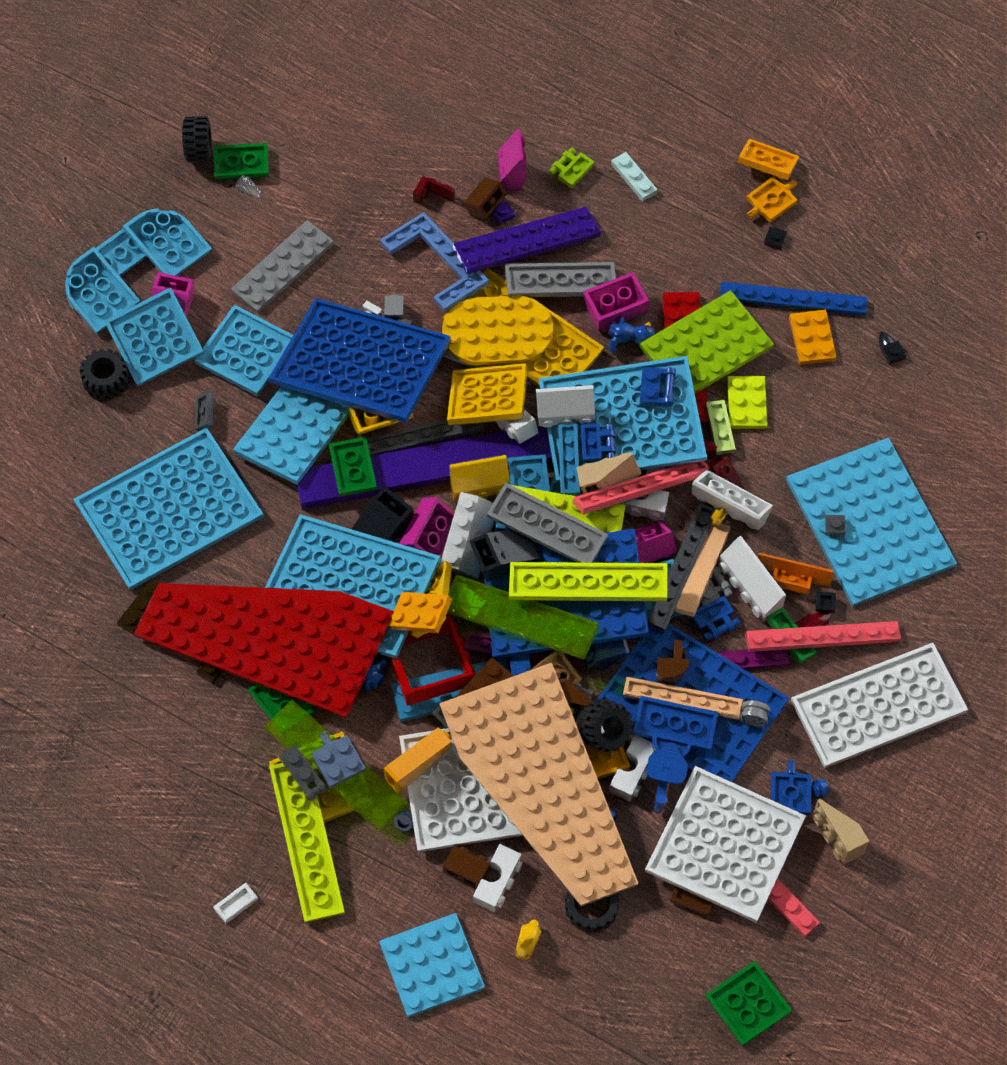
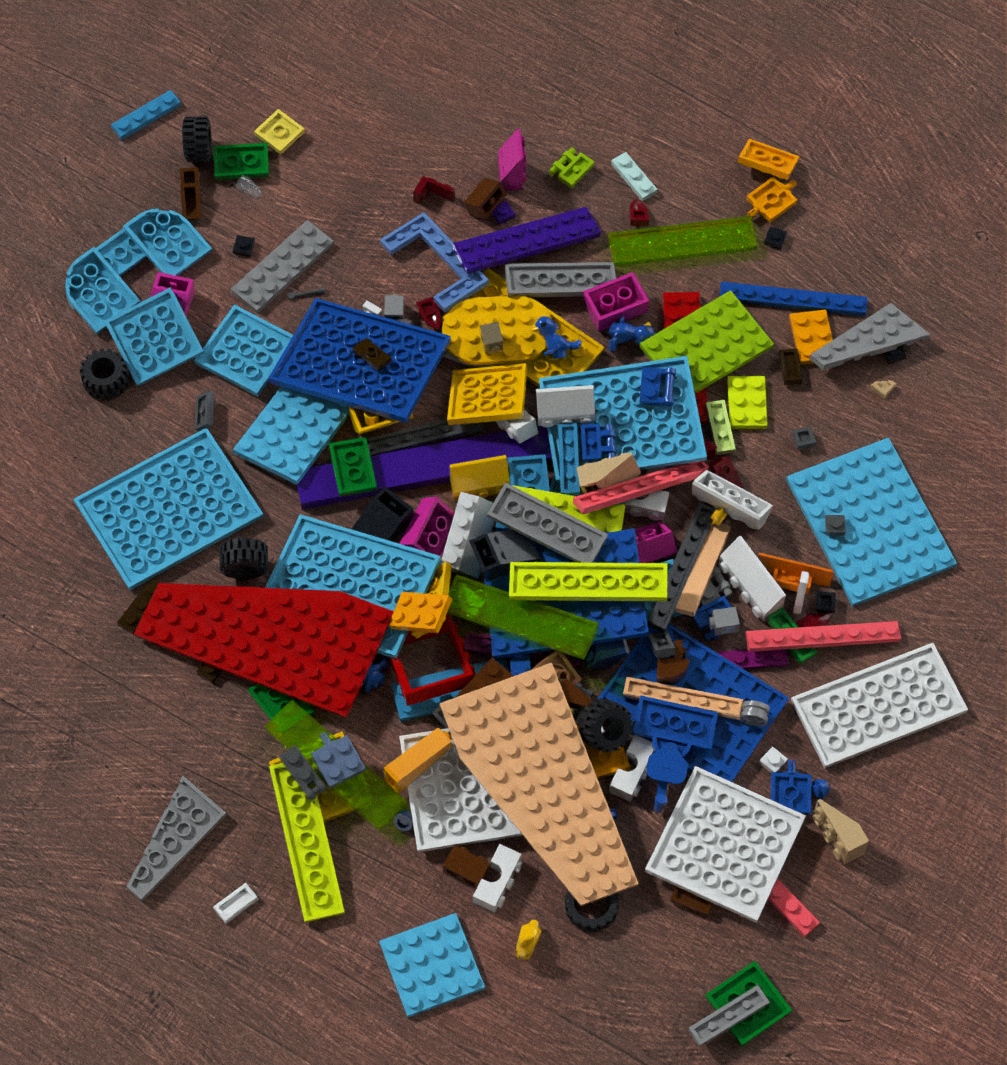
(146, 115): none -> dark azure plate
(179, 831): none -> light grey wing
(190, 193): none -> reddish brown slope
(243, 558): none -> black tyre
(244, 246): none -> black plate
(279, 131): none -> light yellow plate
(292, 295): none -> dark grey hinge
(372, 354): none -> dark brown plate
(429, 312): none -> dark red plate
(491, 338): none -> dark tan brick
(555, 343): none -> blue animal
(638, 213): none -> dark red plate
(661, 644): none -> dark grey plate
(682, 241): none -> clear neon green plate
(724, 621): none -> light grey brick
(728, 1016): none -> light grey plate
(773, 760): none -> white plate
(790, 366): none -> dark brown plate
(801, 592): none -> white tile
(803, 437): none -> dark grey plate
(870, 337): none -> light grey wing
(883, 388): none -> tan tile

